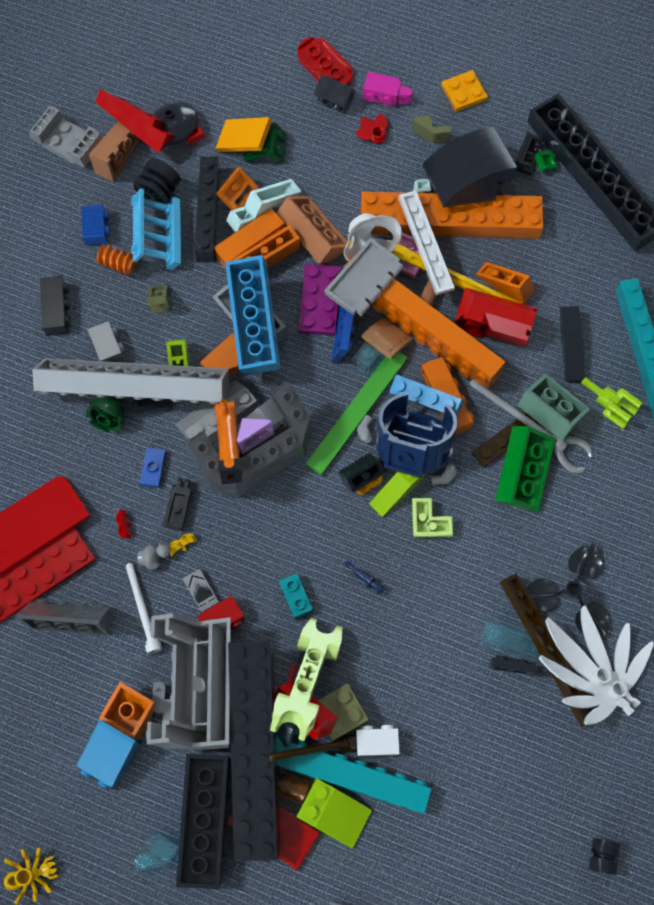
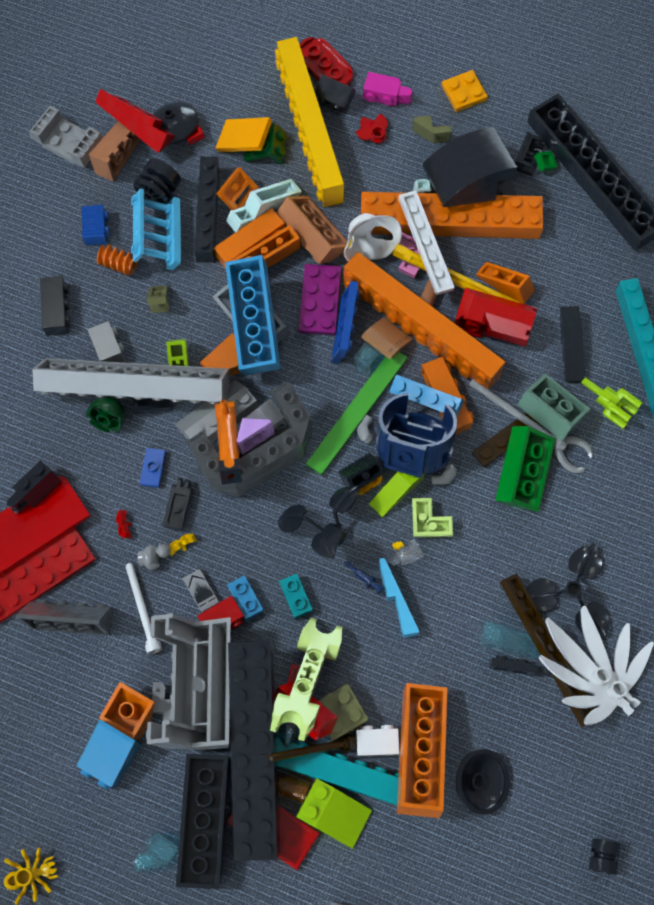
(33, 487): none -> black brick
(245, 598): none -> dark azure piece
(309, 122): none -> yellow brick
(331, 536): none -> black plant
(364, 277): light grey hinge -> none
(392, 592): none -> medium azure slope
(406, 554): none -> clear piece
(422, 751): none -> orange brick
(490, 784): none -> black dish

